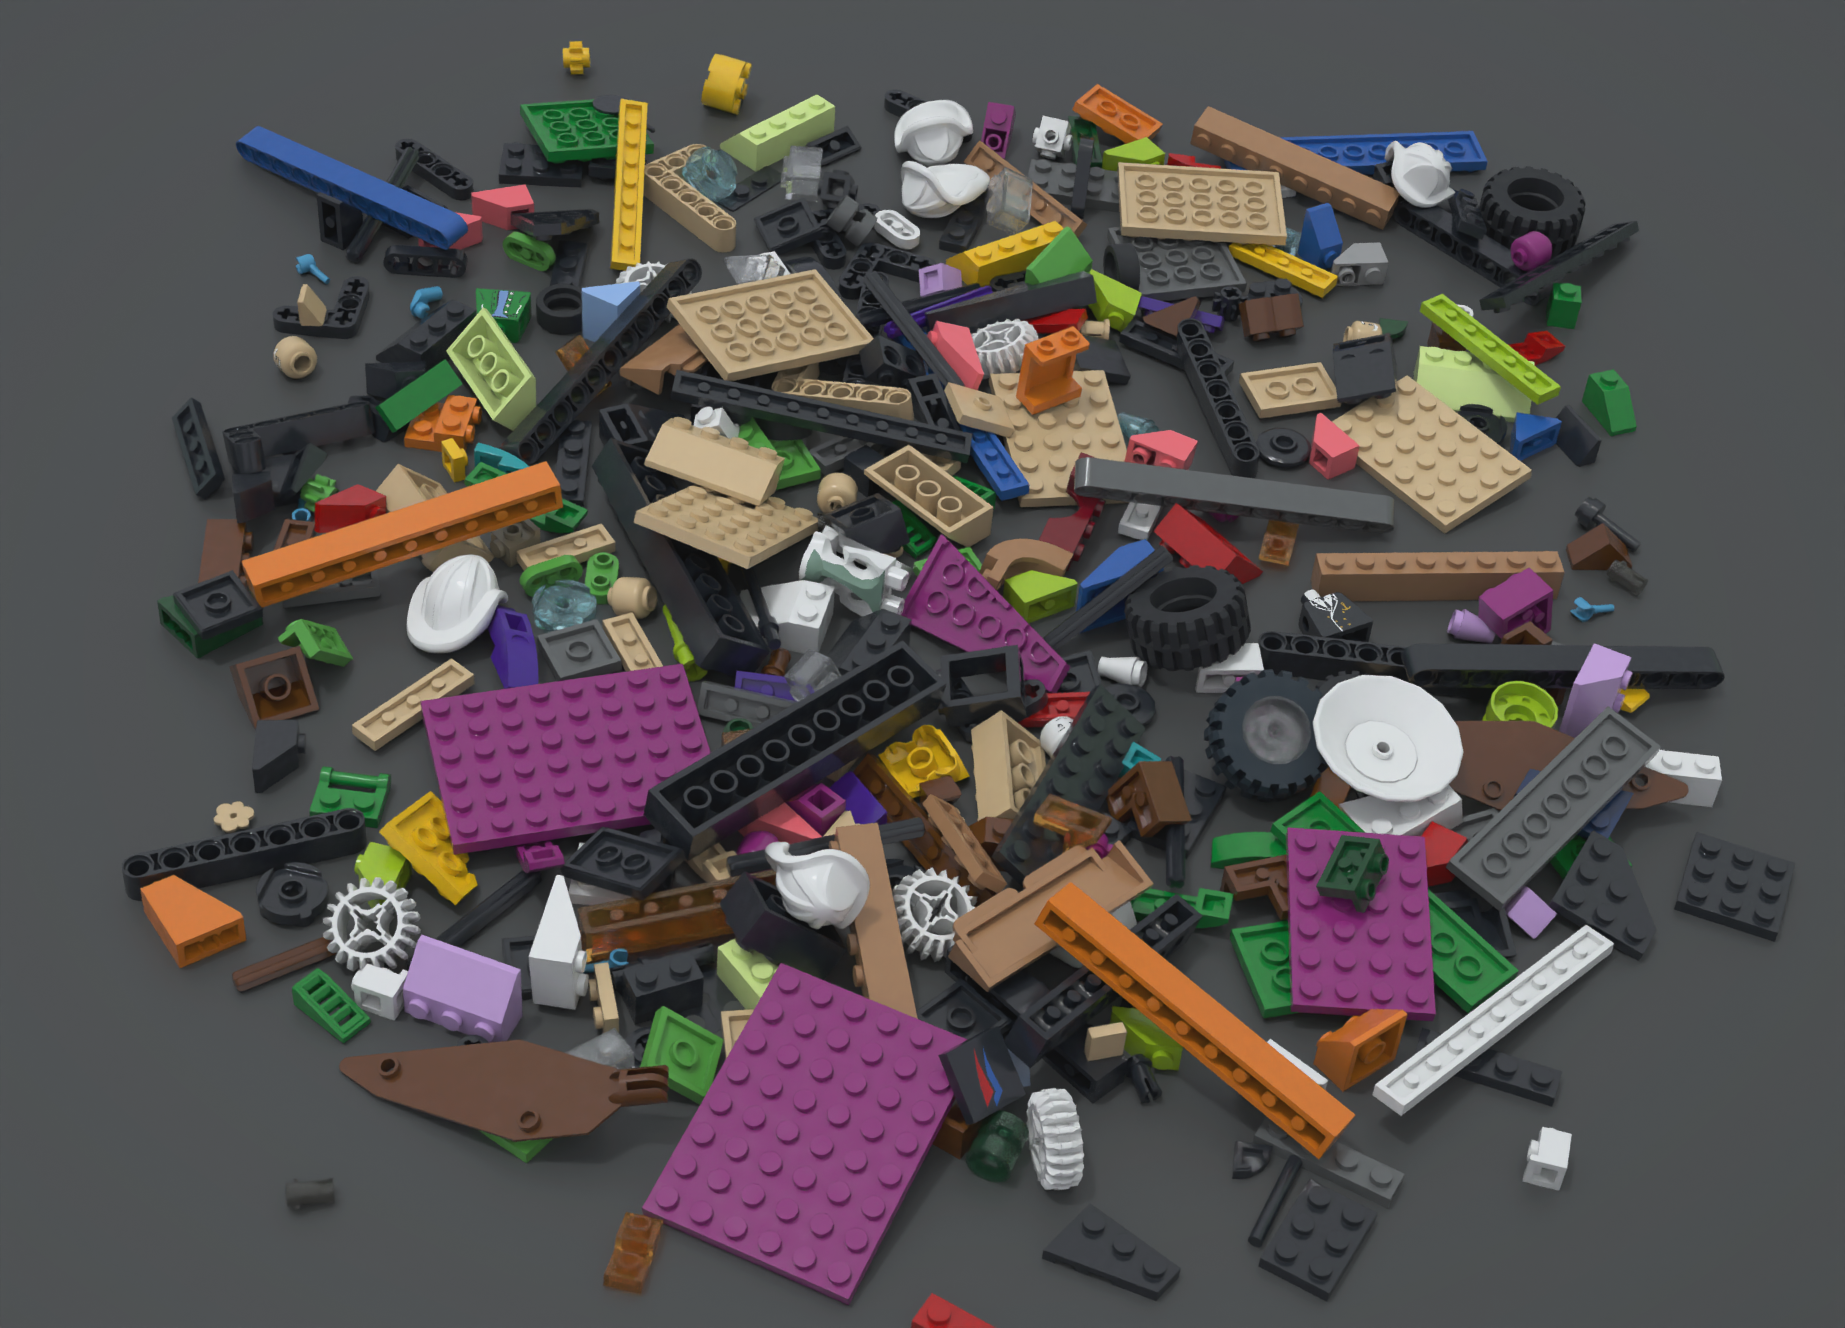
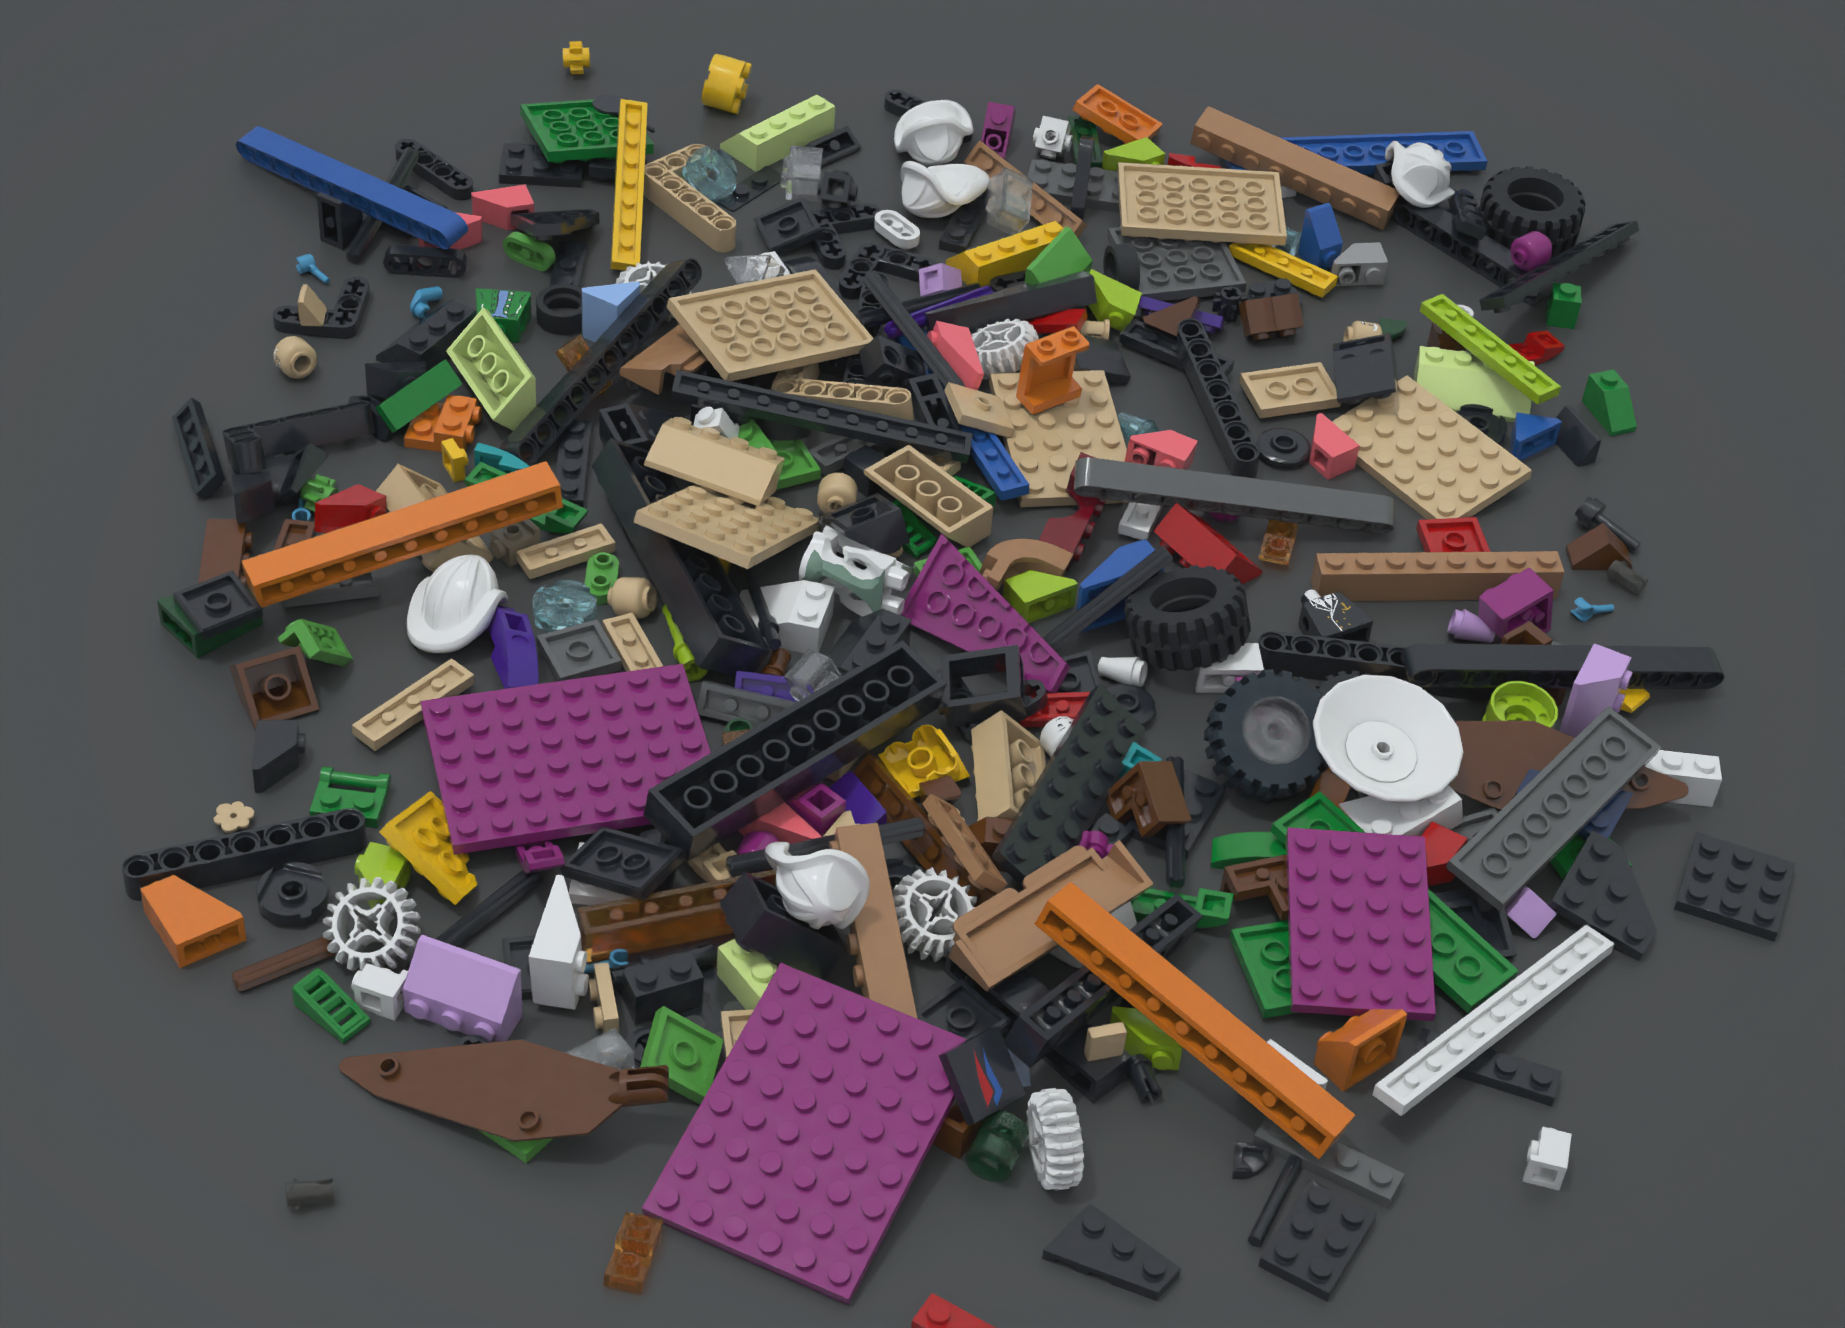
(549, 571): bright green plate -> none
(851, 220): dark grey wheel -> none
(1075, 822): clear orange slope -> none
(1354, 870): dark green bracket -> none
(1452, 535): none -> red plate

